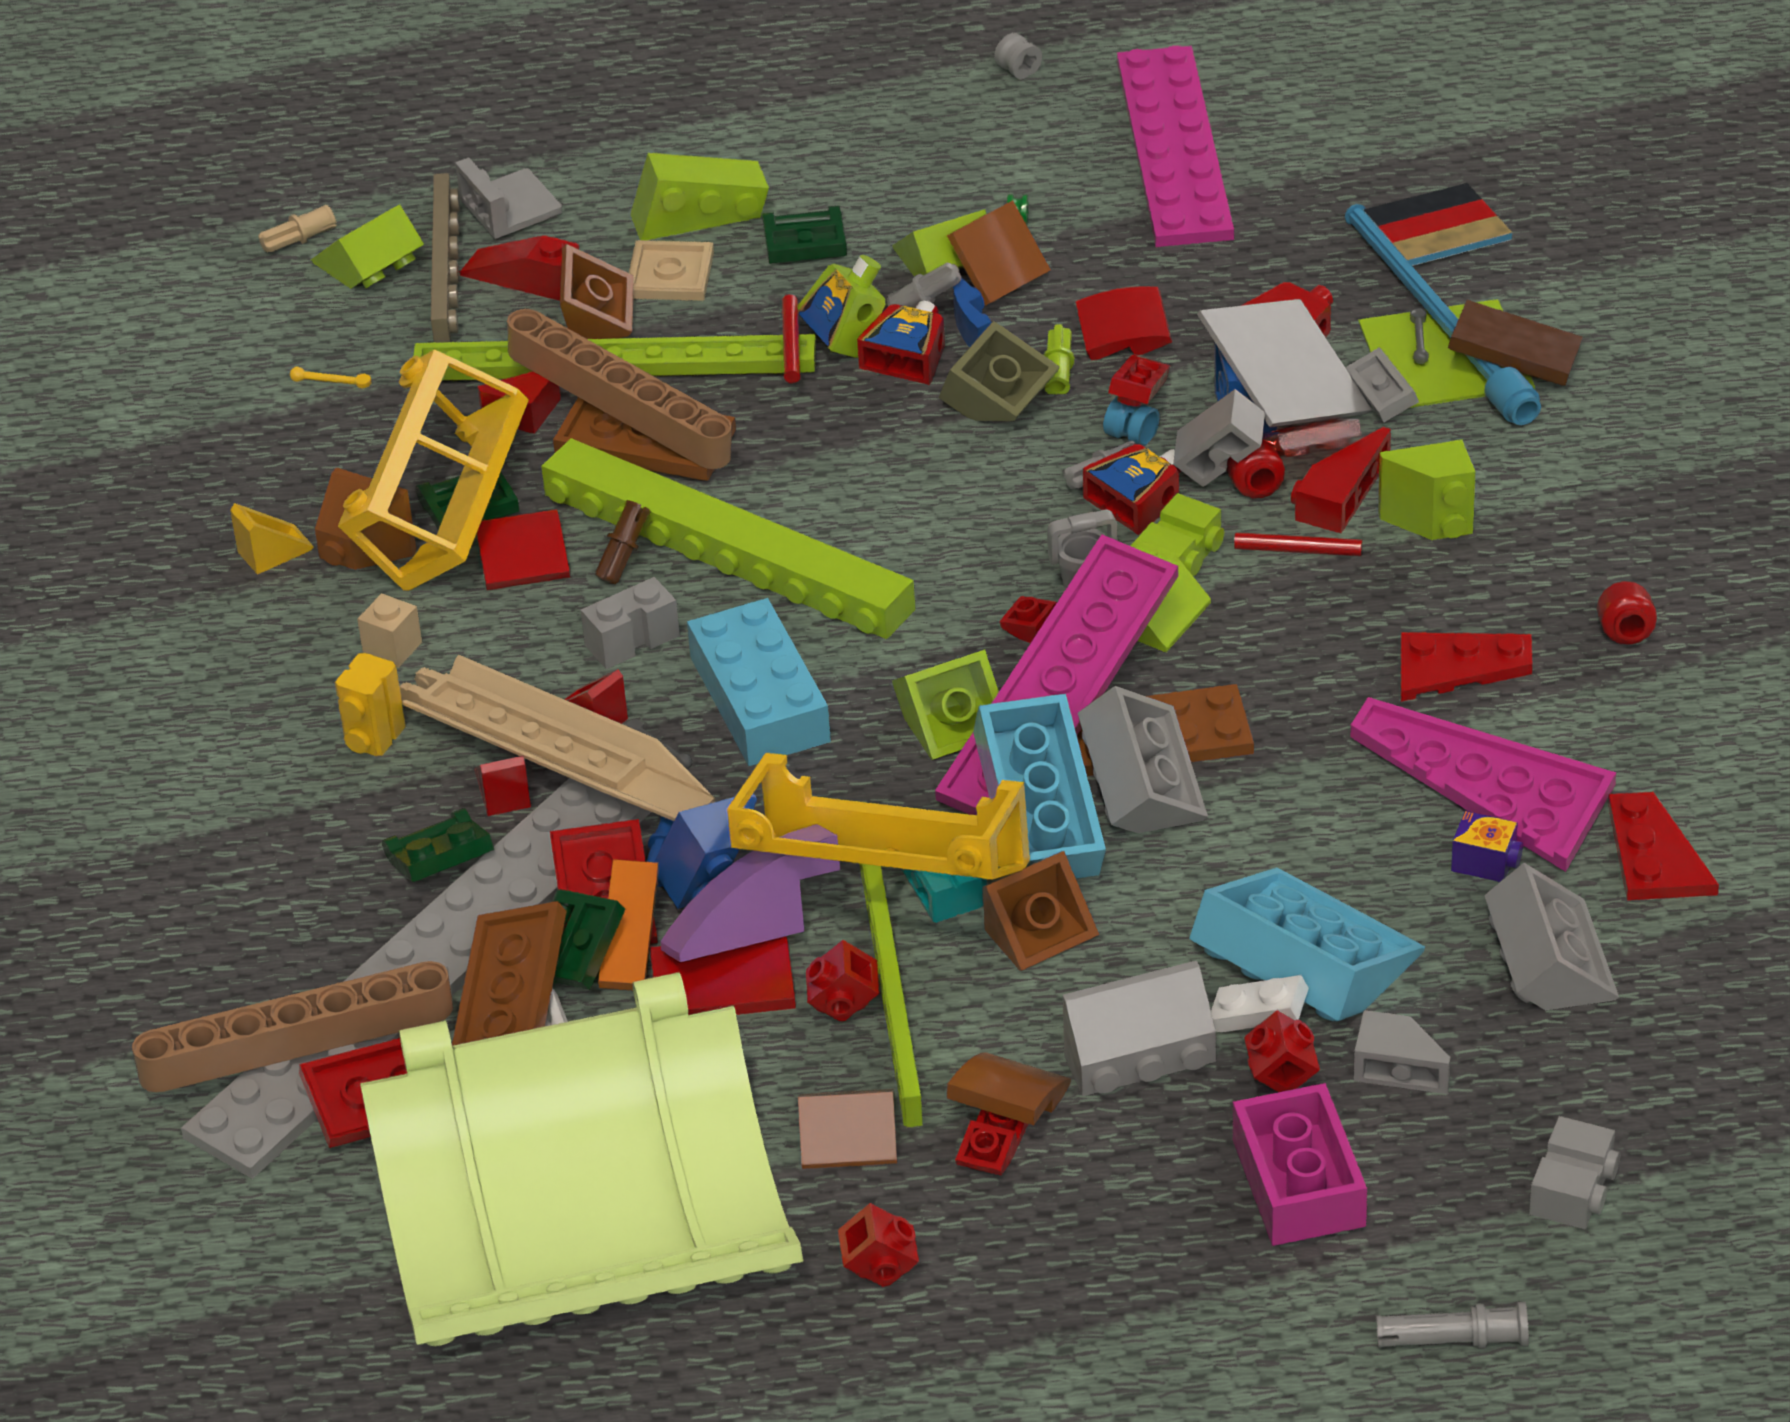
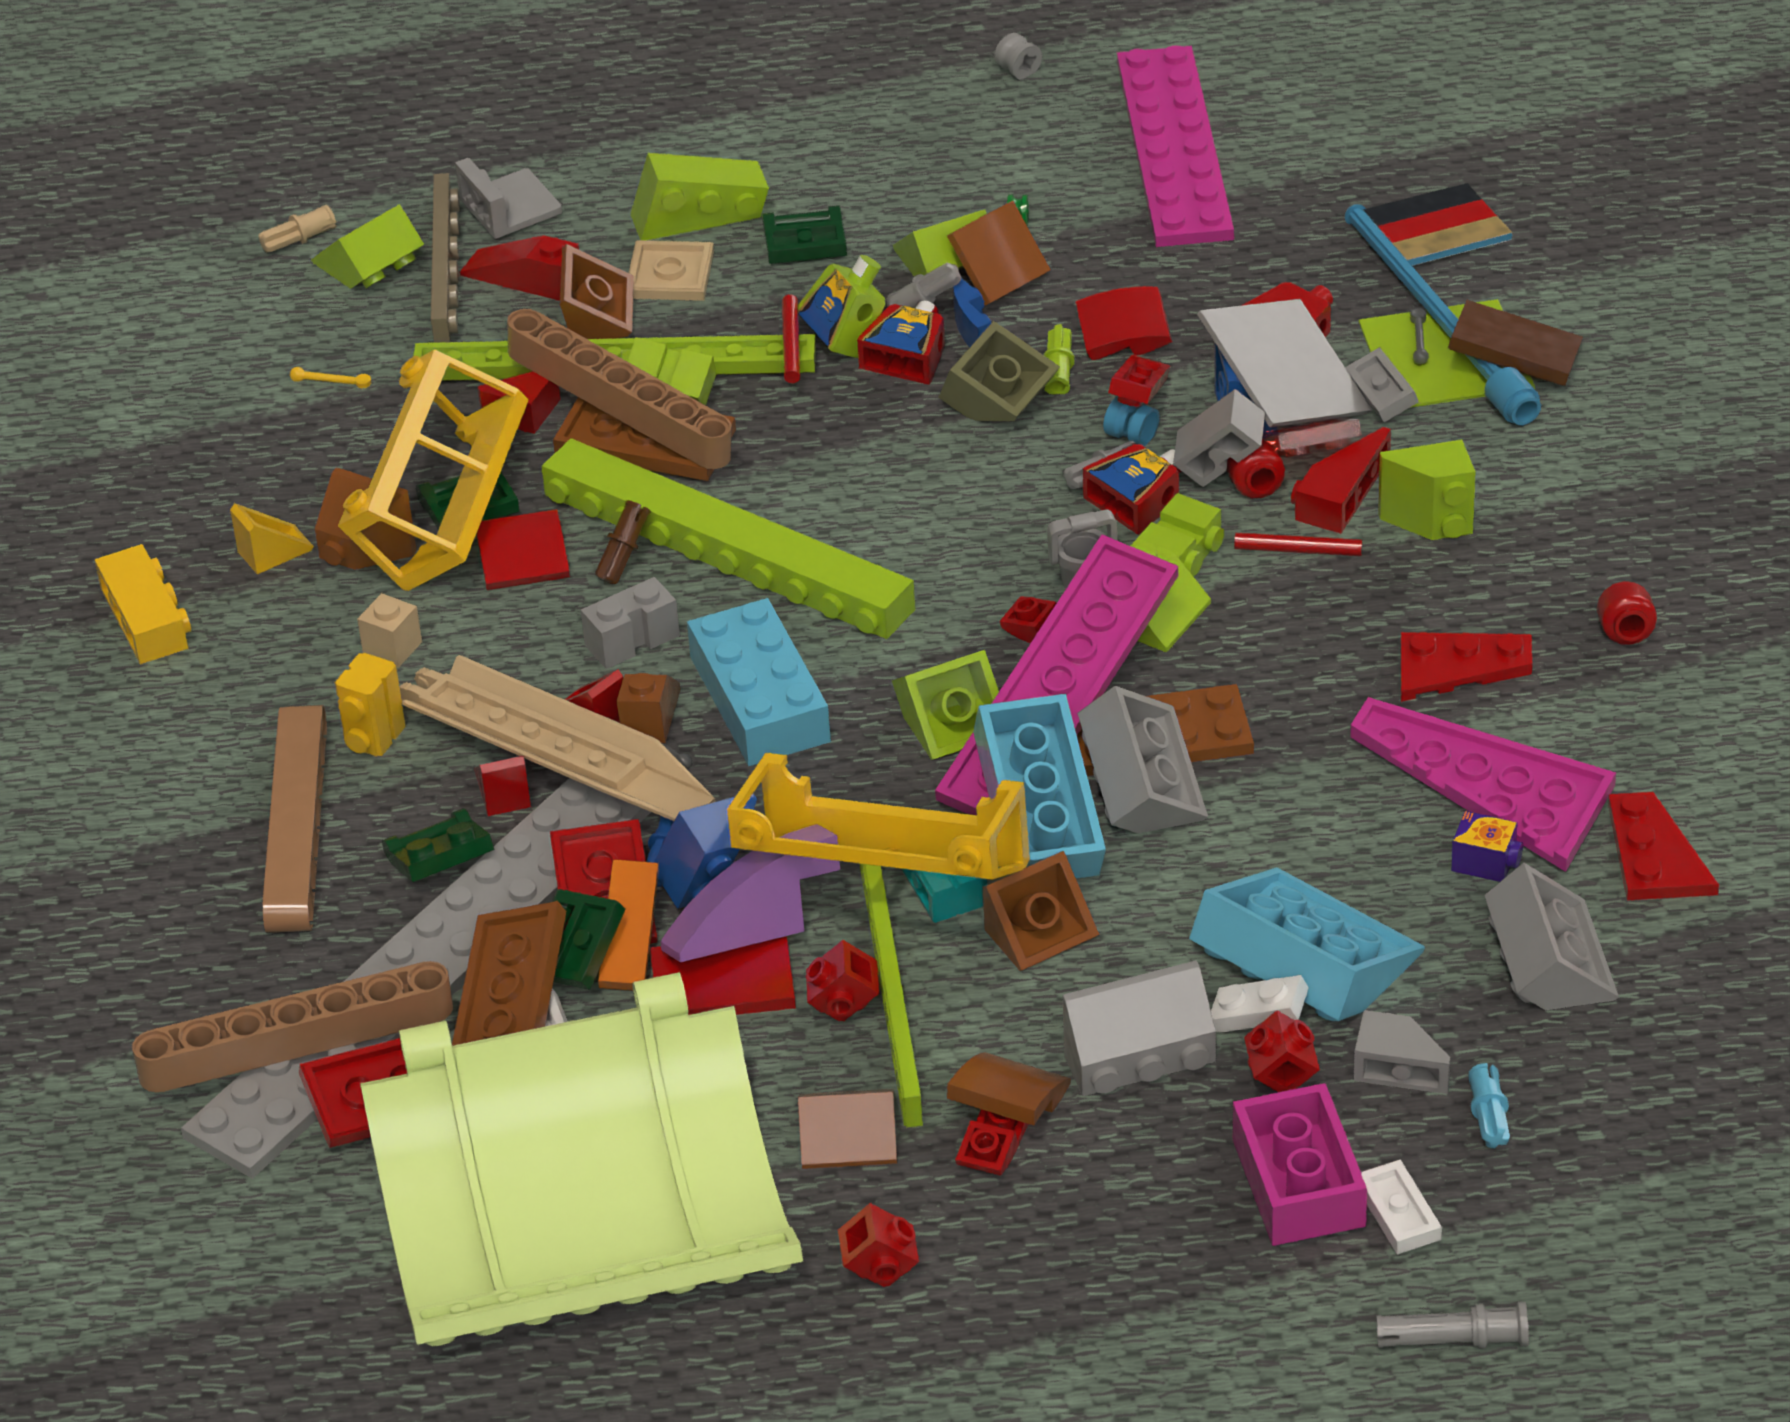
(143, 603): none -> yellow brick
(294, 819): none -> medium nougat beam
(648, 703): none -> dark orange slope
(684, 370): none -> lime brick
(1400, 1207): none -> white plate
(1489, 1105): none -> medium azure axle
(1573, 1173): light grey brick -> none

